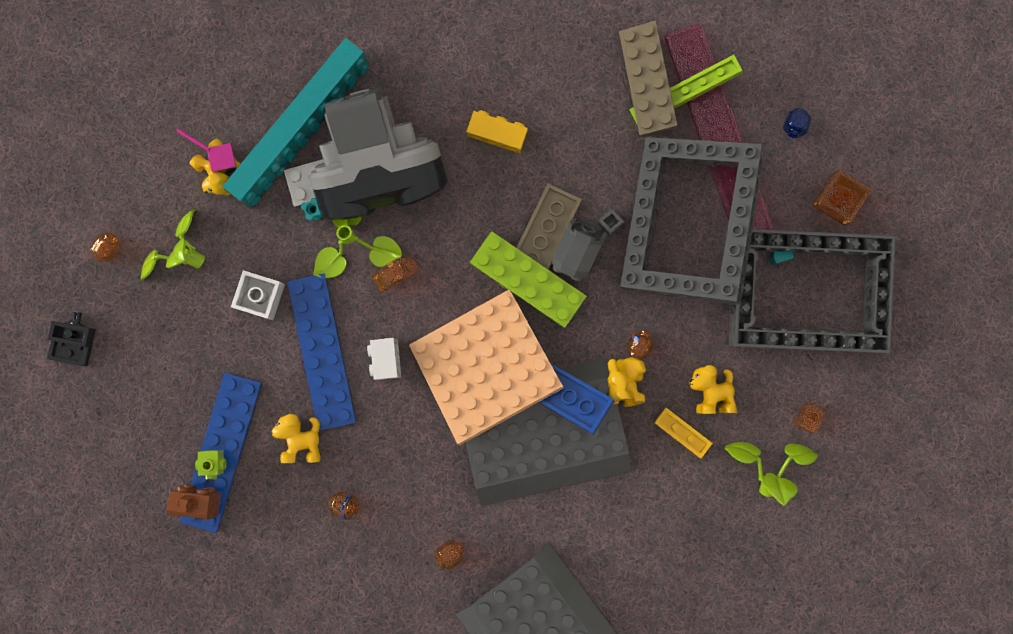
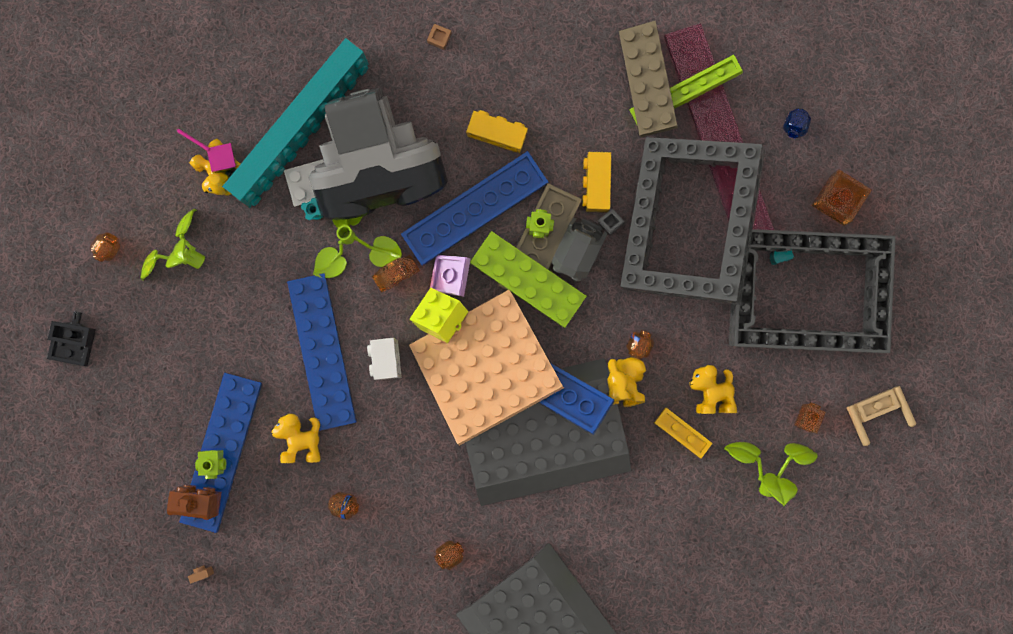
(200, 573): none -> medium nougat plate
(258, 295): white brick -> none
(439, 36): none -> medium nougat plate
(439, 315): none -> neon yellow brick
(450, 274): none -> lavender plate
(474, 208): none -> blue plate
(536, 230): none -> lime brick
(597, 182): none -> yellow brick
(877, 406): none -> tan plate

